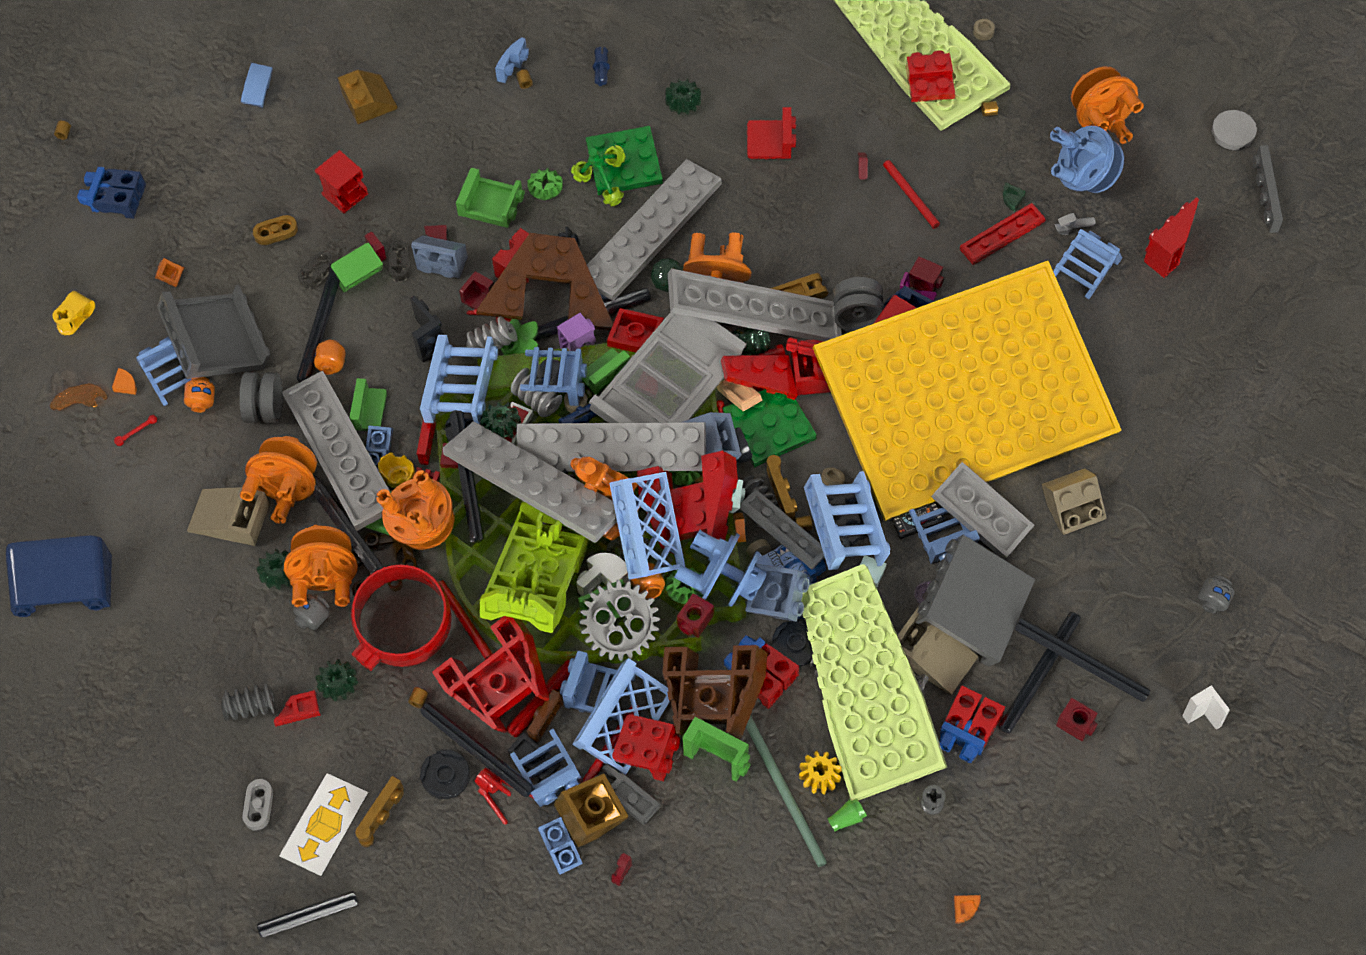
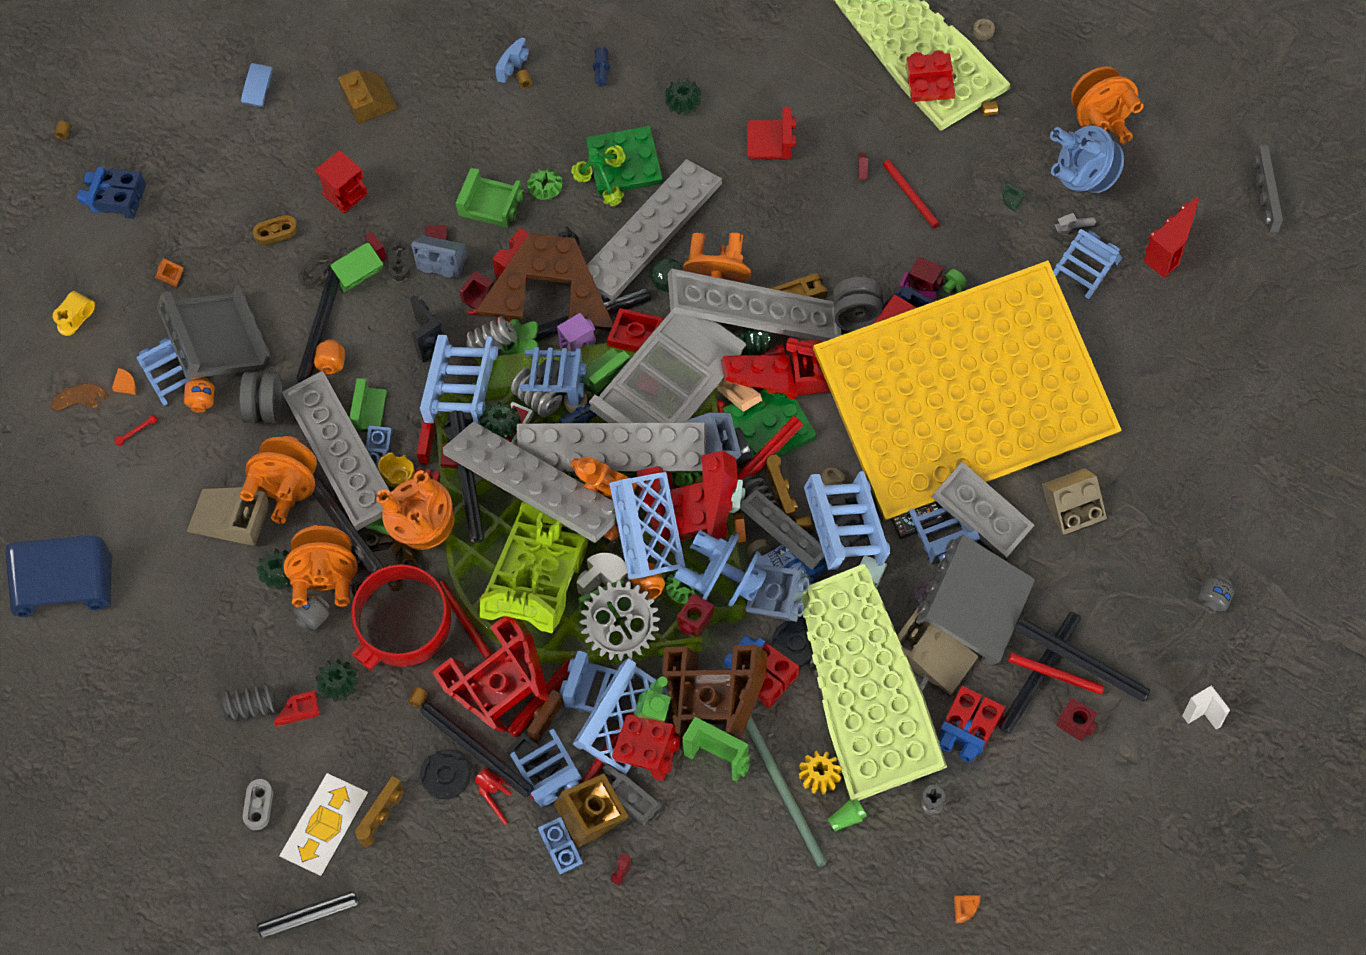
(652, 702): none -> bright green brick
(770, 448): none -> red axle
(954, 281): none -> bright green tile
(1002, 233): red tile -> none
(1055, 673): none -> red bar
(1234, 129): light grey tile -> none

